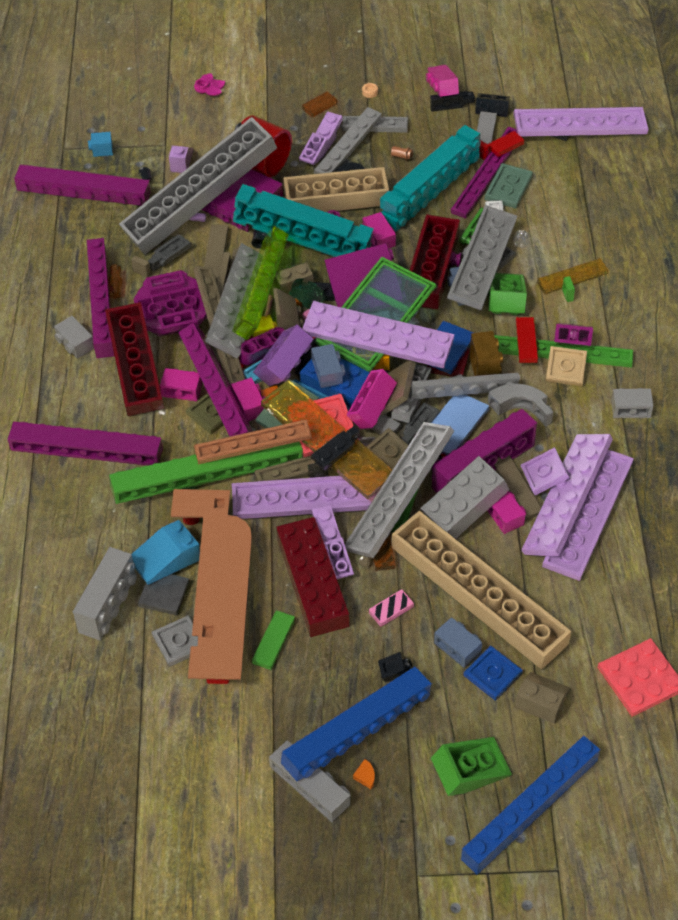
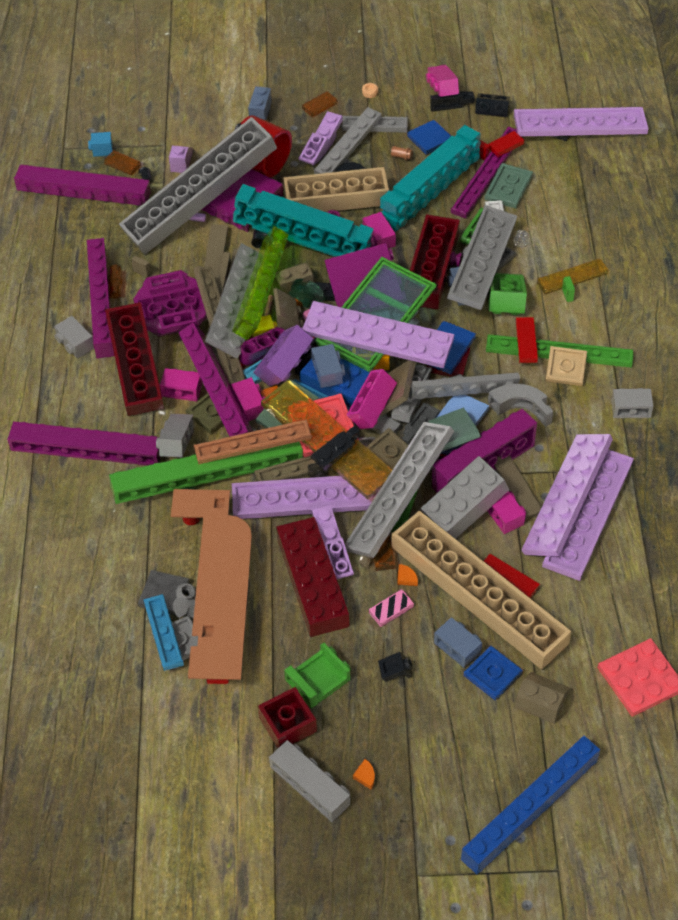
(105, 593): light grey brick -> none
(122, 162): none -> clear orange tile
(163, 632): none -> dark azure tile
(166, 552): dark azure slope -> none
(169, 252): dark grey hinge -> none
(175, 435): none -> light grey brick
(185, 604): none -> light grey plate
(209, 85): dark pink plate -> none
(260, 102): none -> sand blue brick
(273, 640): bright green tile -> none
(287, 718): none -> dark red brick
(318, 675): none -> bright green panel
(355, 724): blue brick -> none
(406, 576): none -> orange tile
(428, 136): none -> blue tile
(461, 424): none -> sand green tile
(470, 765): bright green slope -> none
(484, 354): pearl gold brick -> none
(486, 126): light grey tile -> none
(515, 577): none -> red tile
(544, 471): lavender tile -> none
(573, 334): magenta brick -> none

